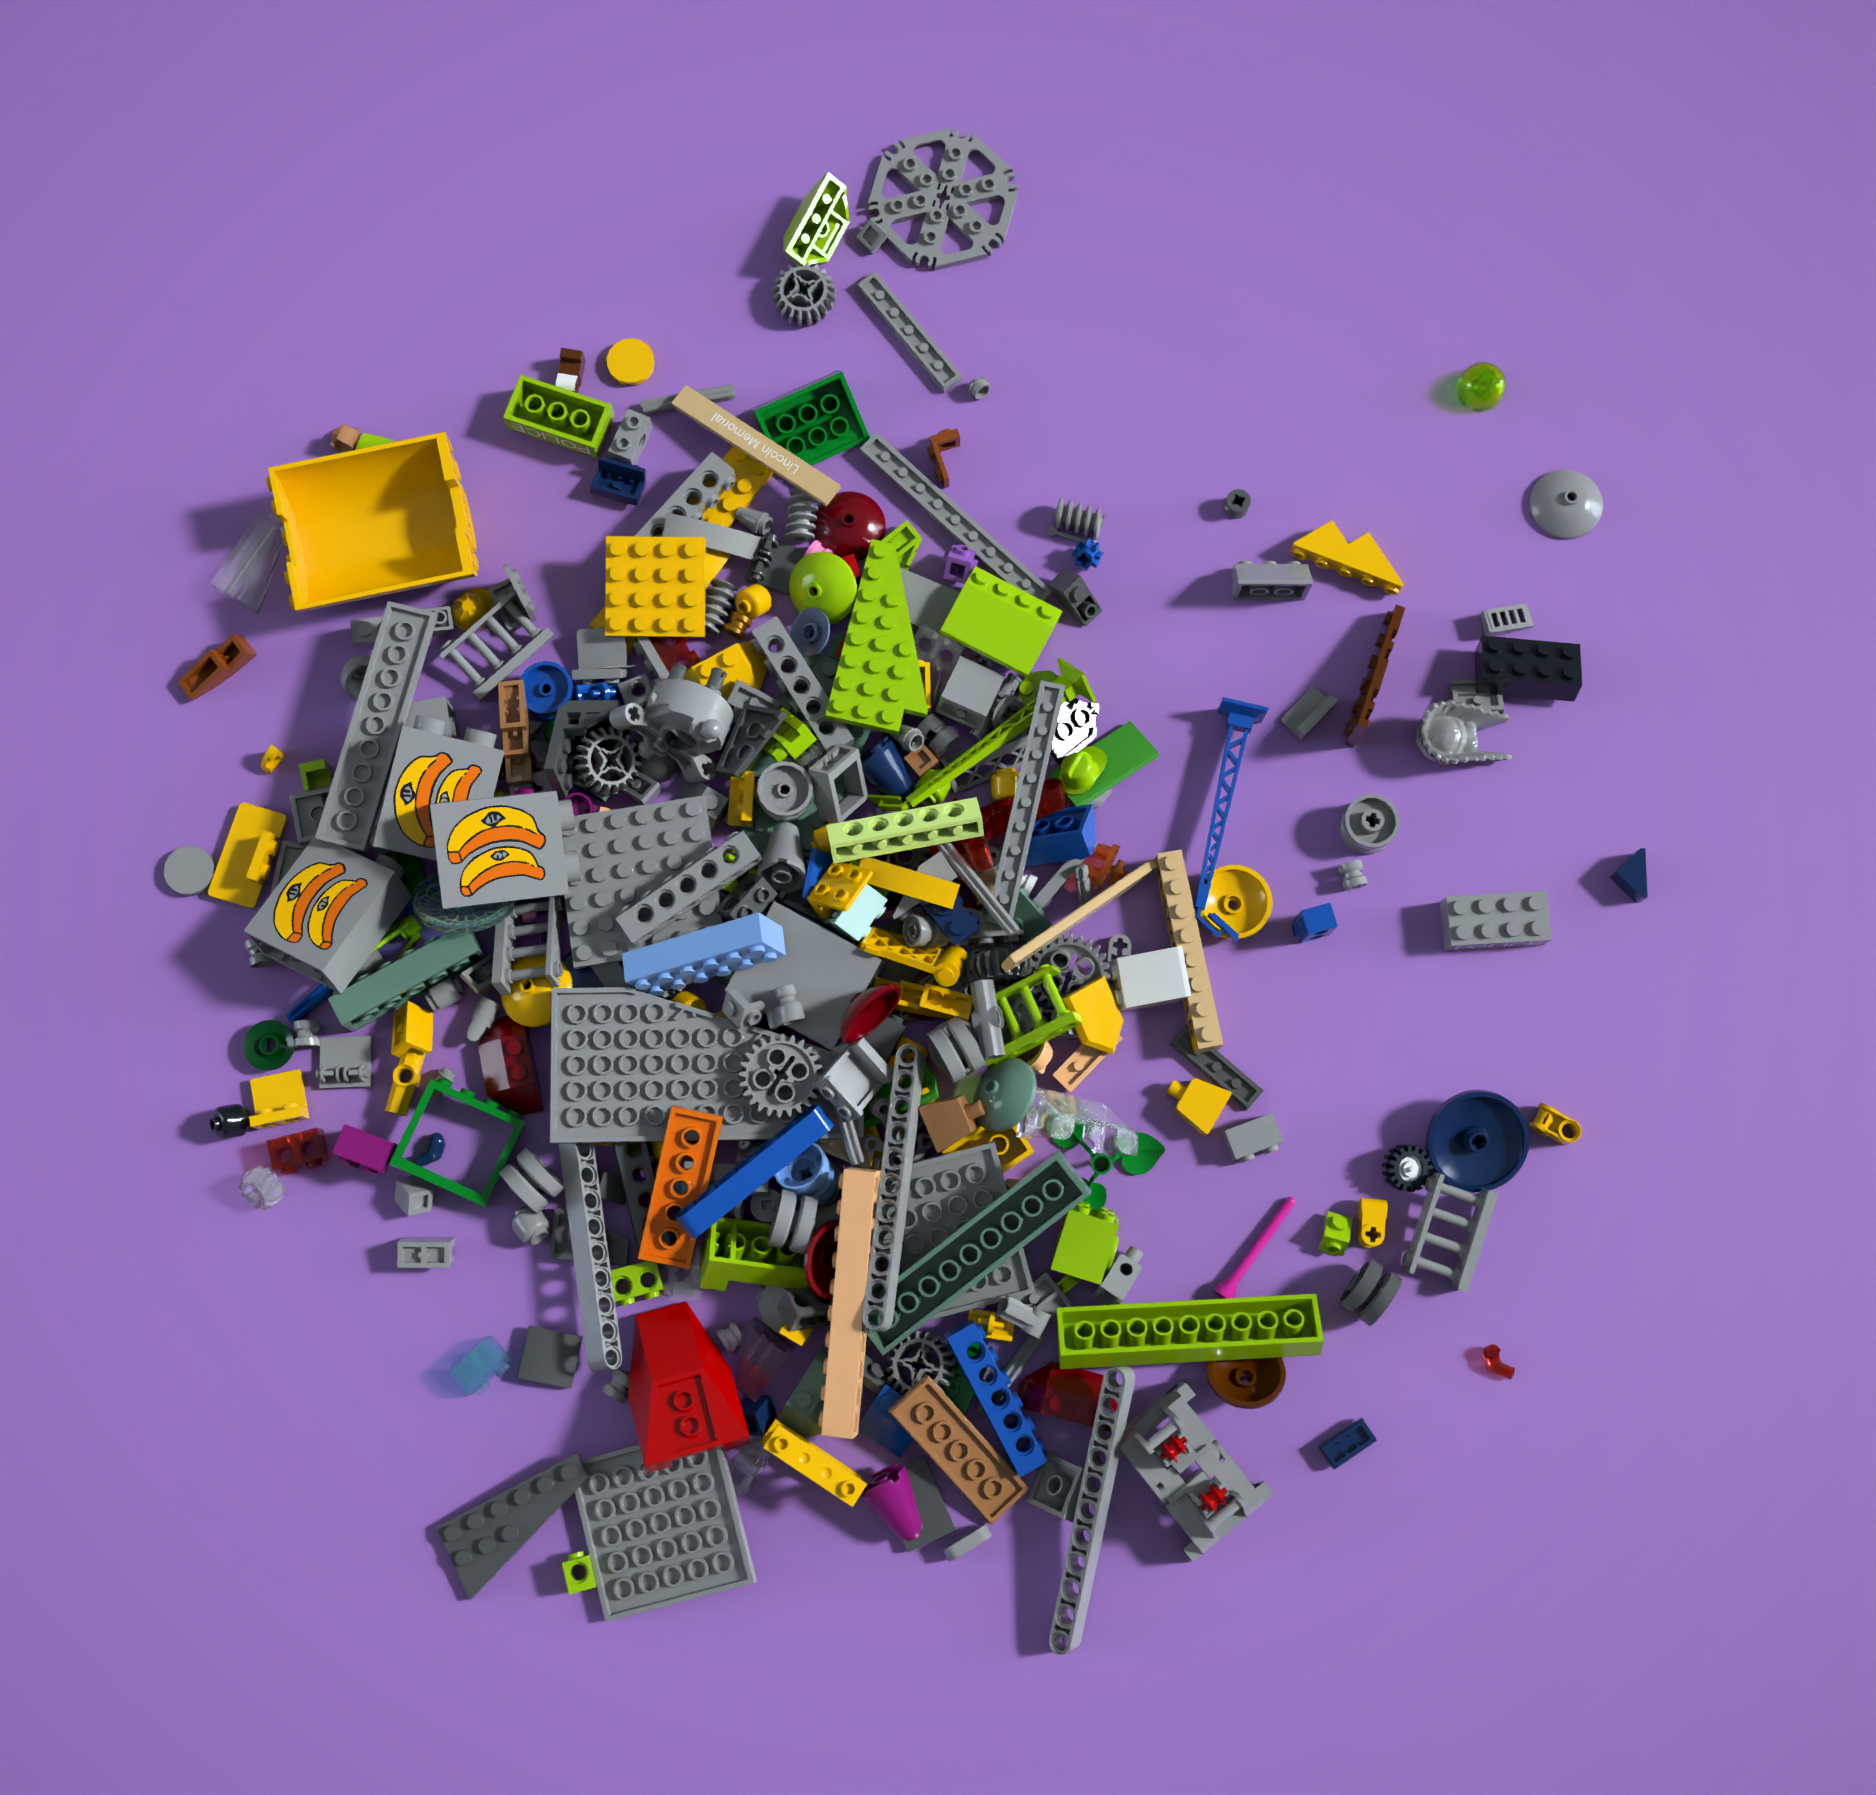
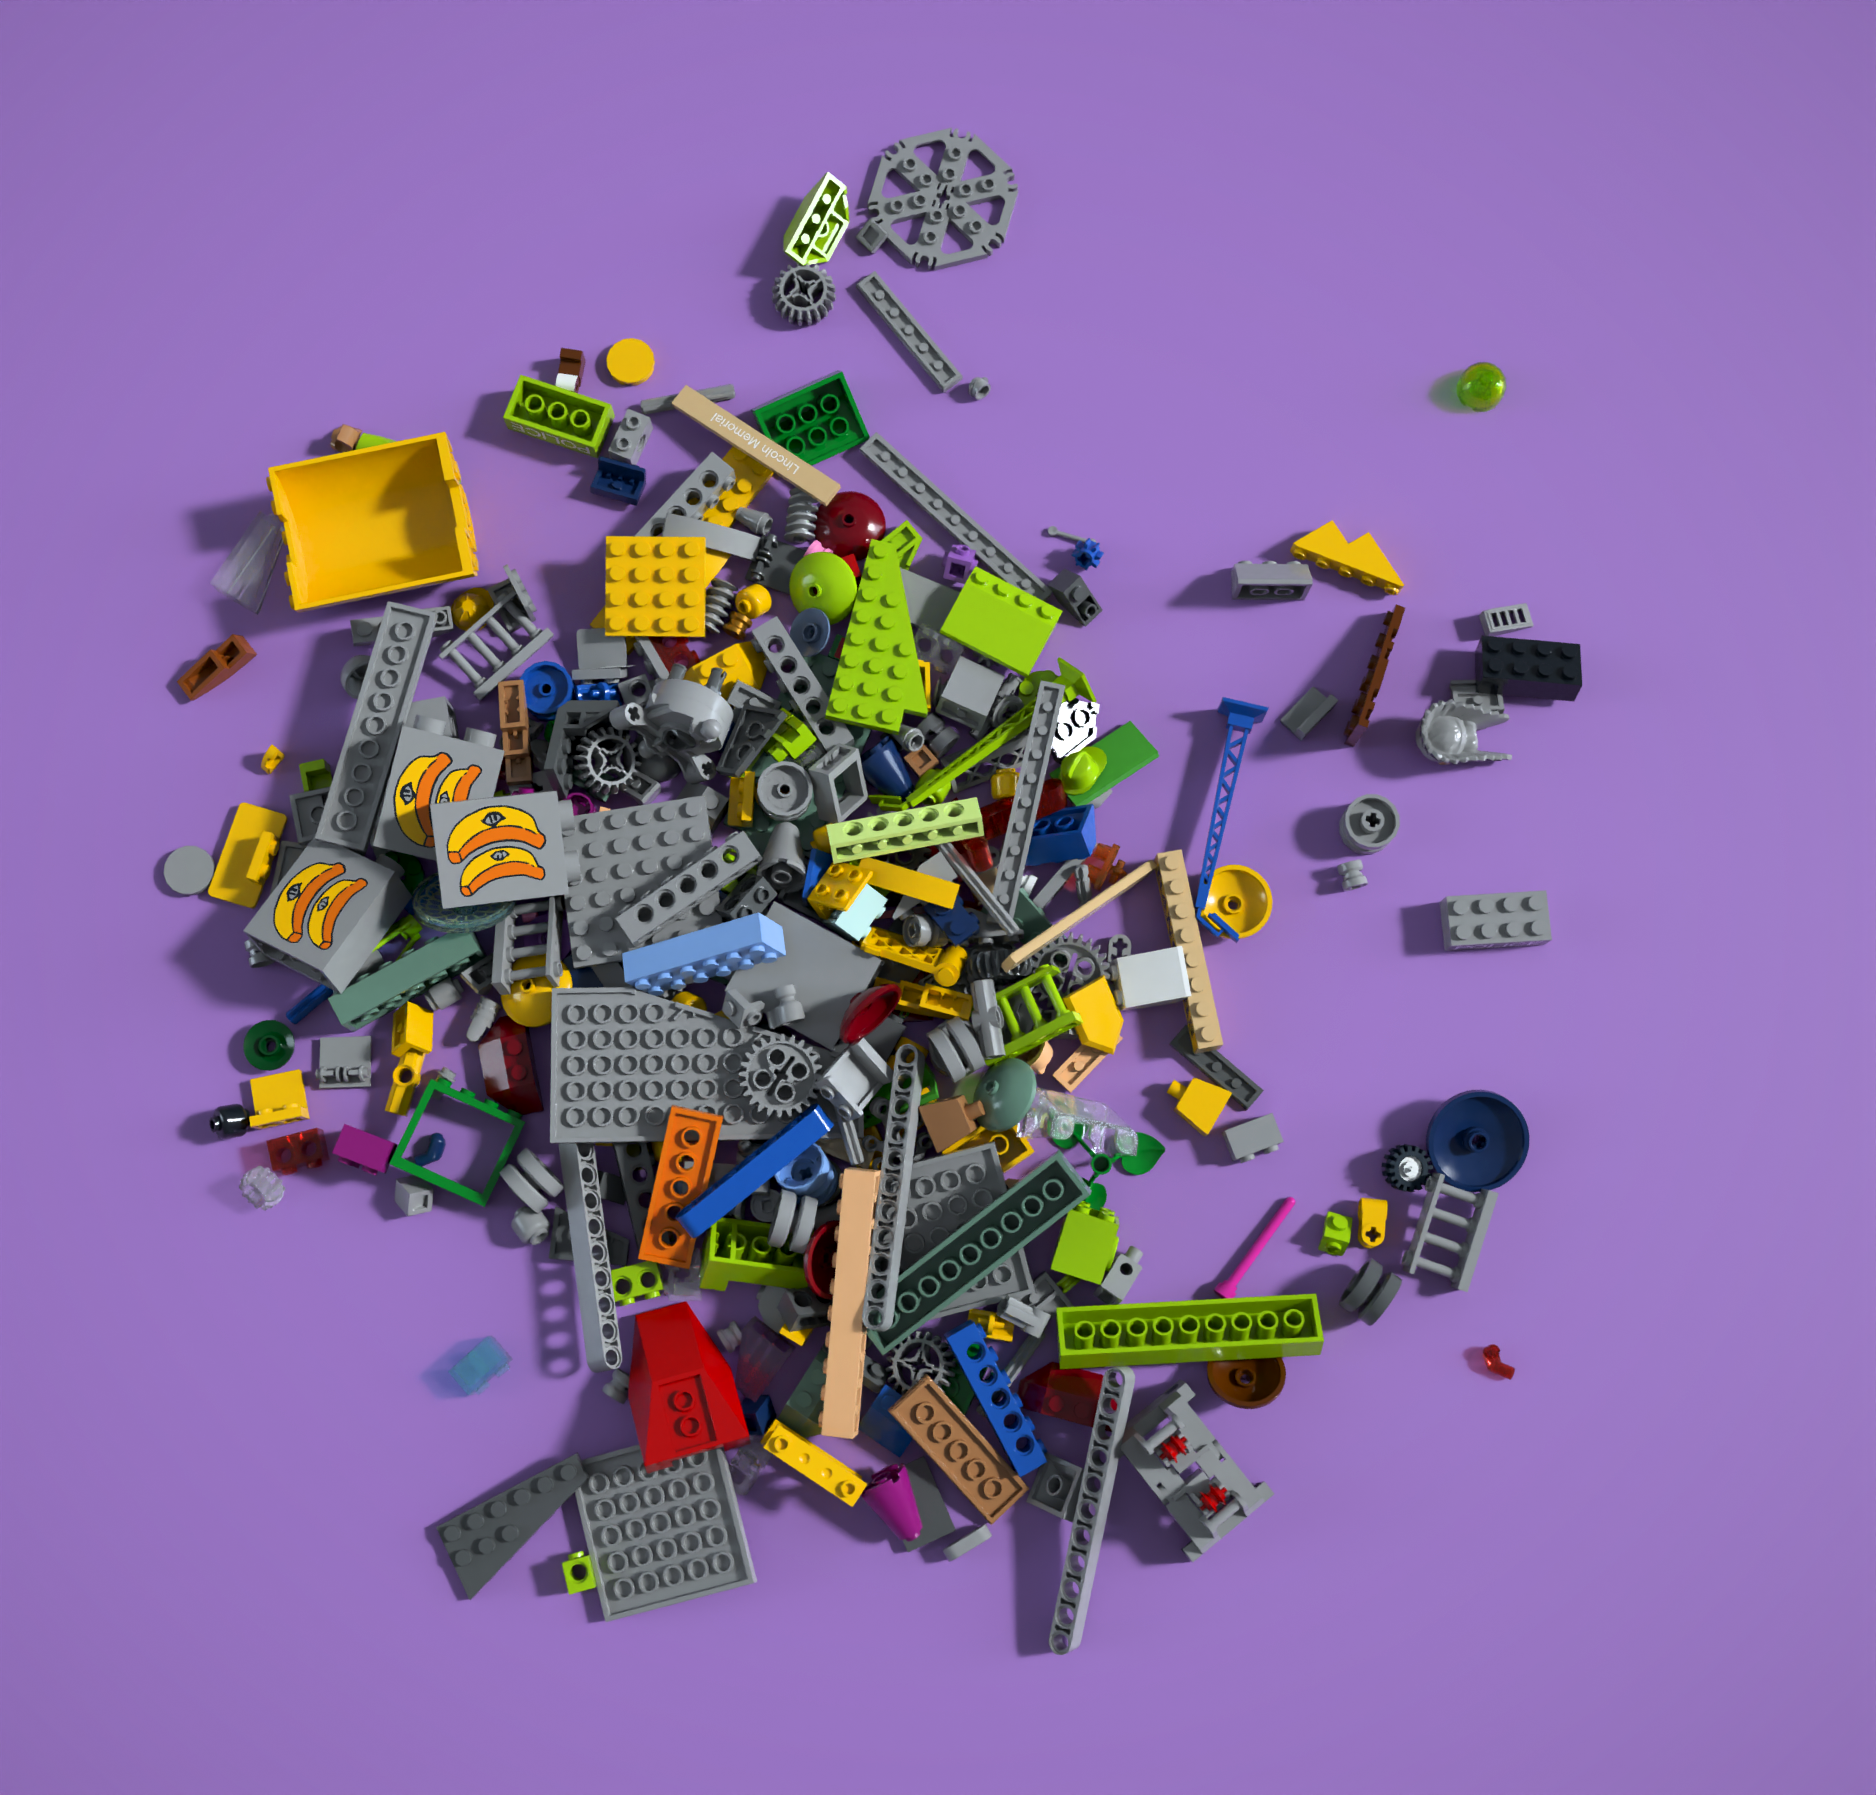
(306, 1034): light grey wheel -> none
(425, 1252): light grey hinge -> none
(549, 1357): dark grey slope -> none
(943, 441): dark orange bracket -> none
(1079, 518): light grey piece -> none
(1235, 509): dark grey wheel -> none
(1314, 923): blue brick -> none
(1347, 1443): dark blue plate -> none
(1550, 1123): yellow piece -> none
(1558, 514): light grey dish -> none
(1633, 876): dark blue slope -> none

